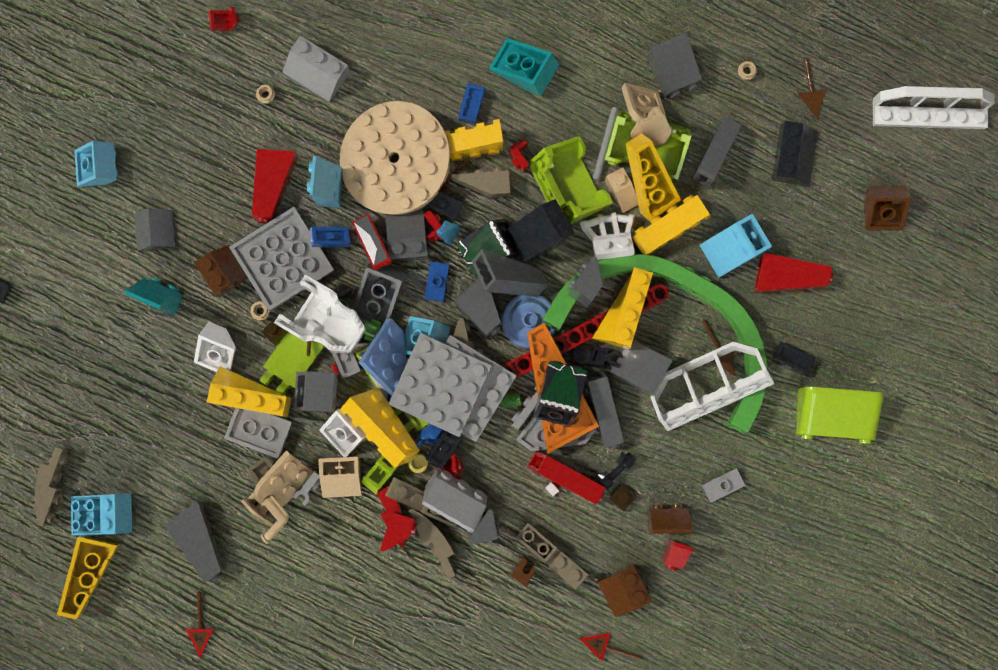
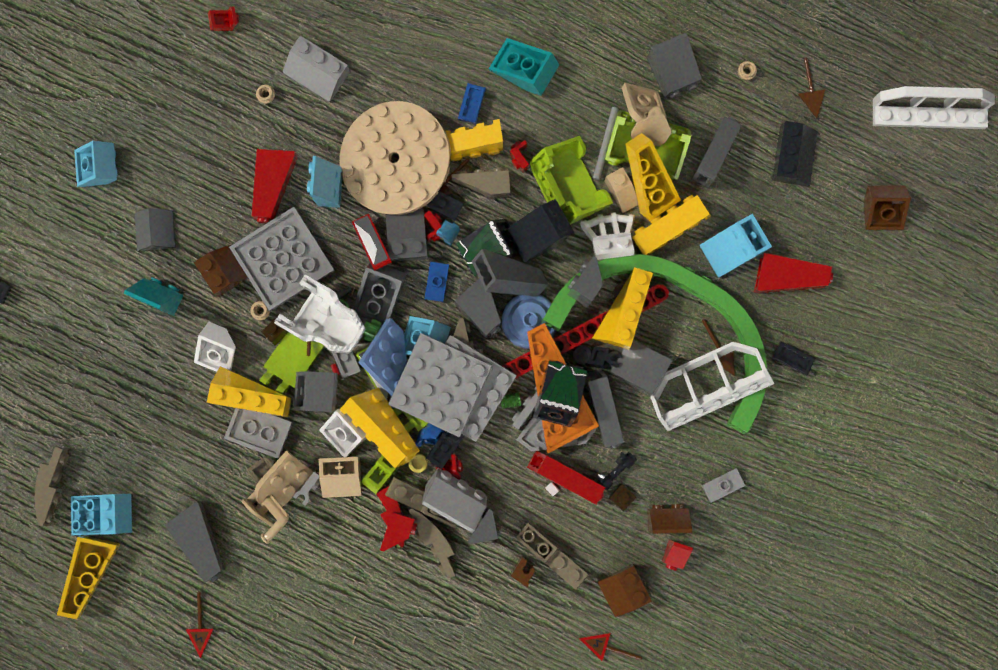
(330, 237): blue plate -> none
(838, 413): lime windscreen -> none

